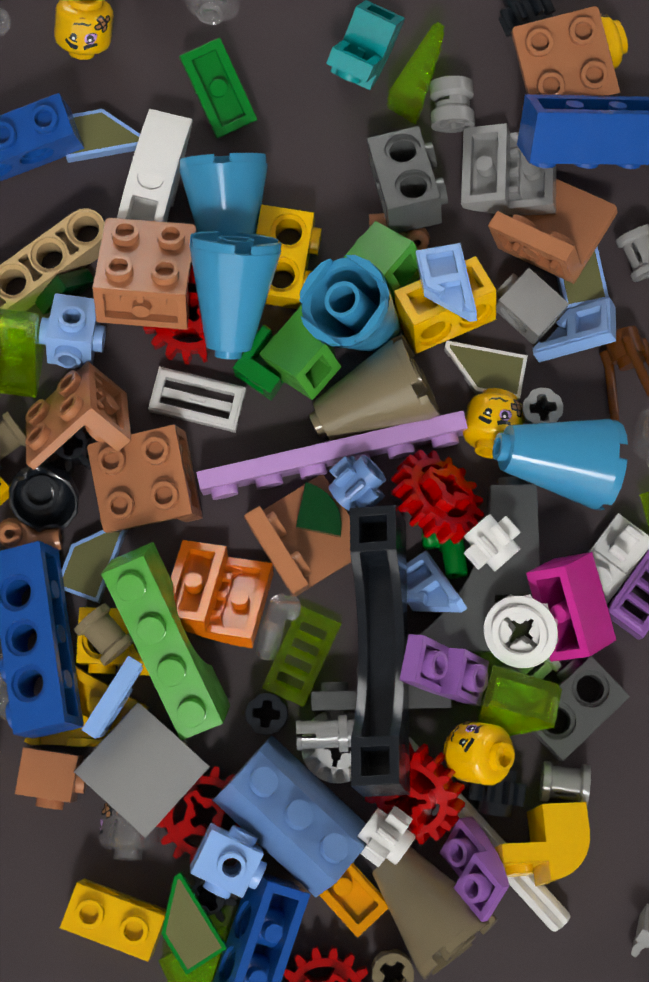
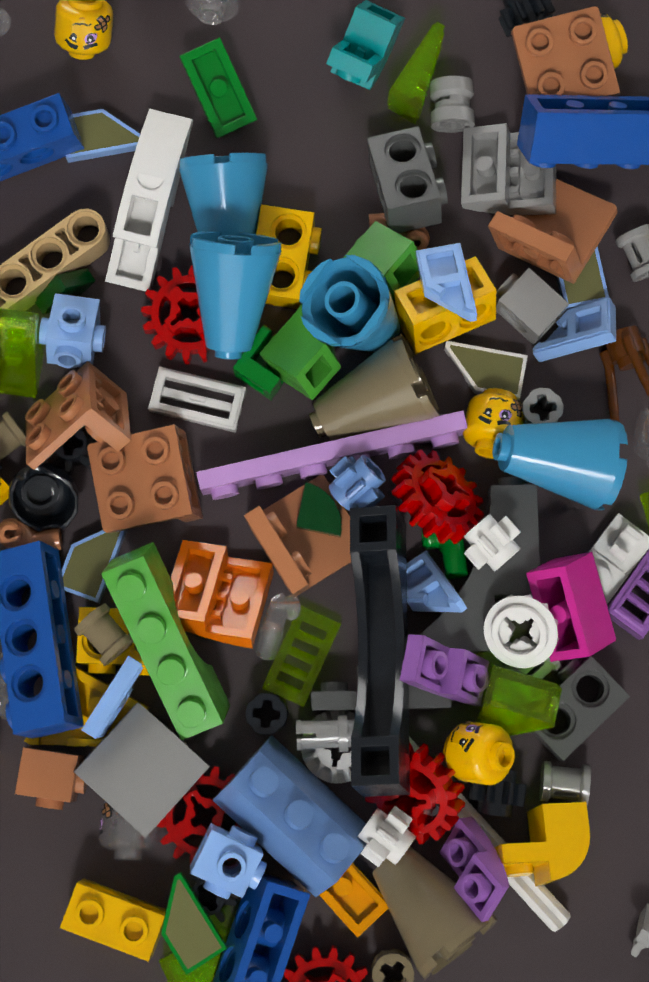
(143, 273): nougat bracket -> none

